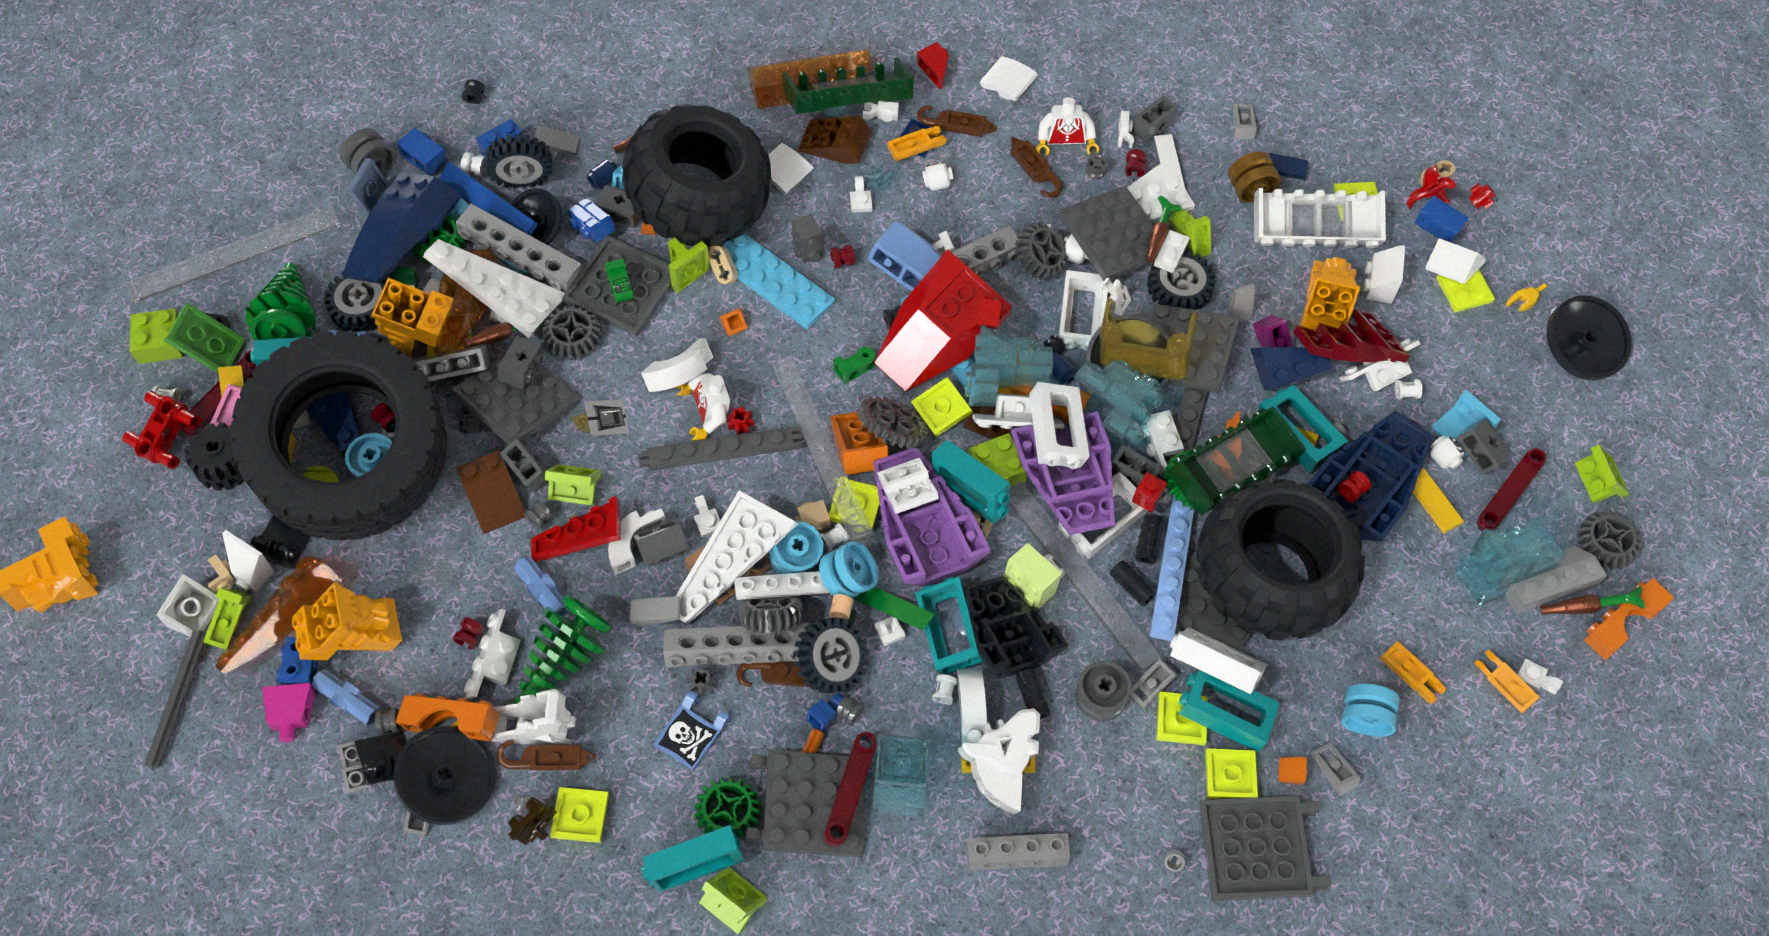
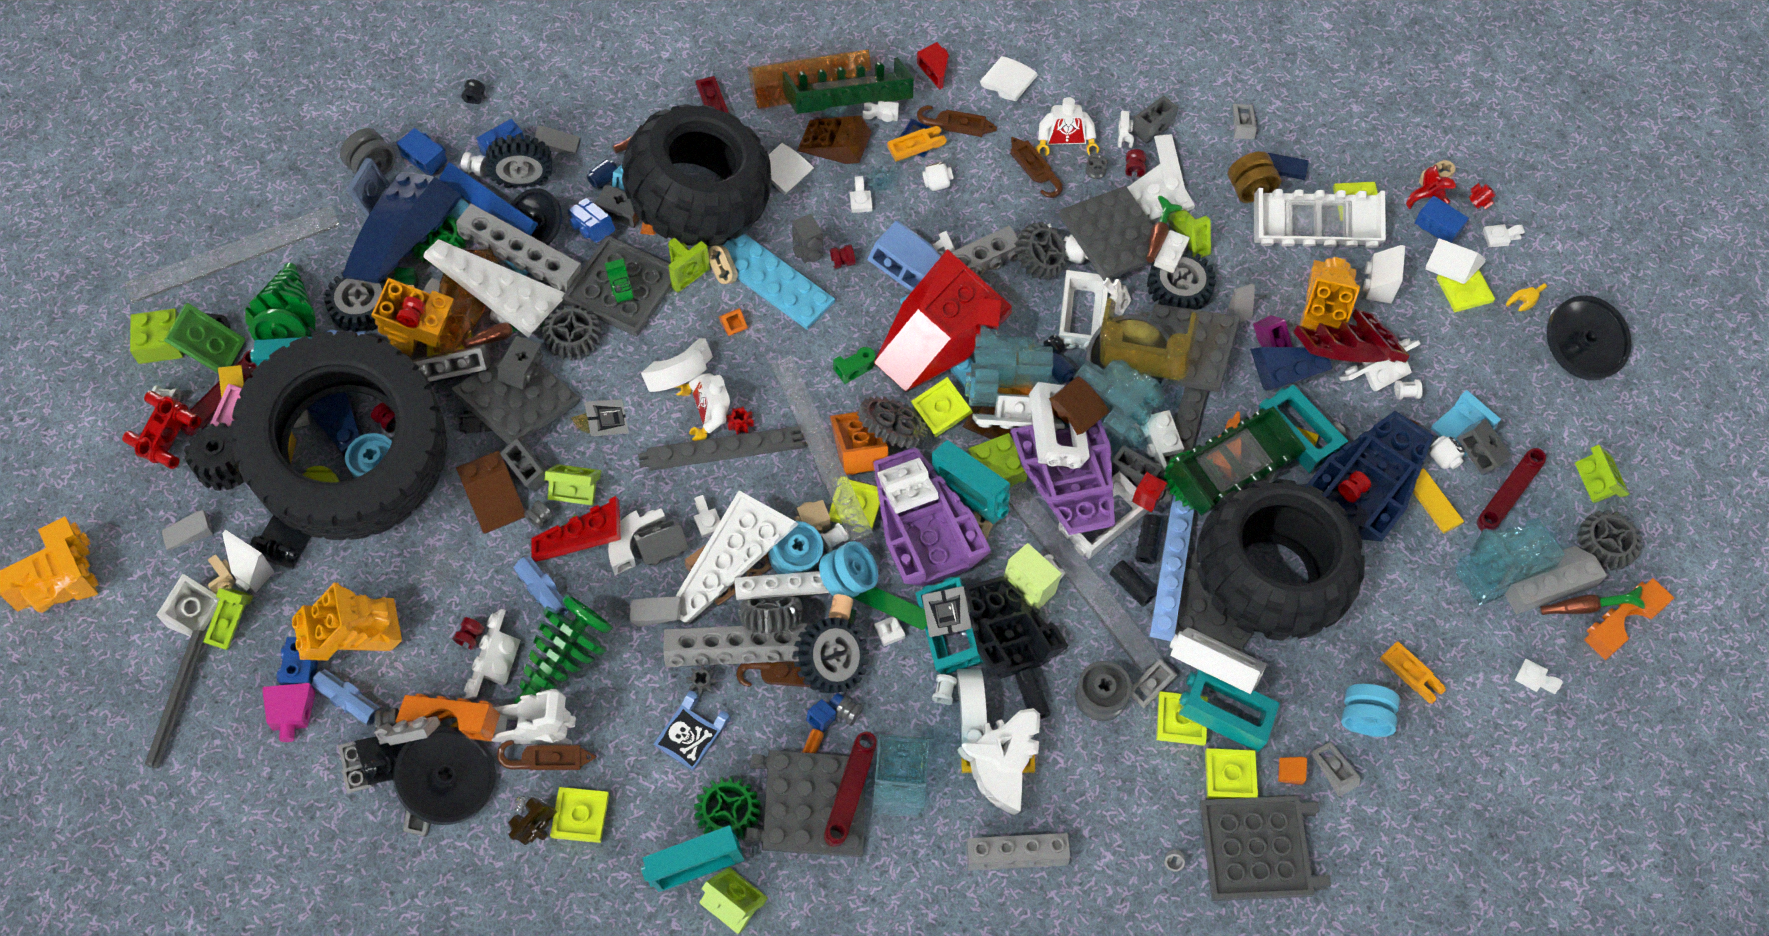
(187, 530): none -> light grey slope
(275, 617): clear orange wedge -> none
(407, 731): none -> light grey hinge
(411, 312): none -> red wheel
(711, 94): none -> dark red plate
(889, 316): black wheel -> none
(946, 611): none -> sticker
(1079, 404): none -> reddish brown slope
(1500, 236): none -> white plate
(1508, 683): light orange hinge -> none

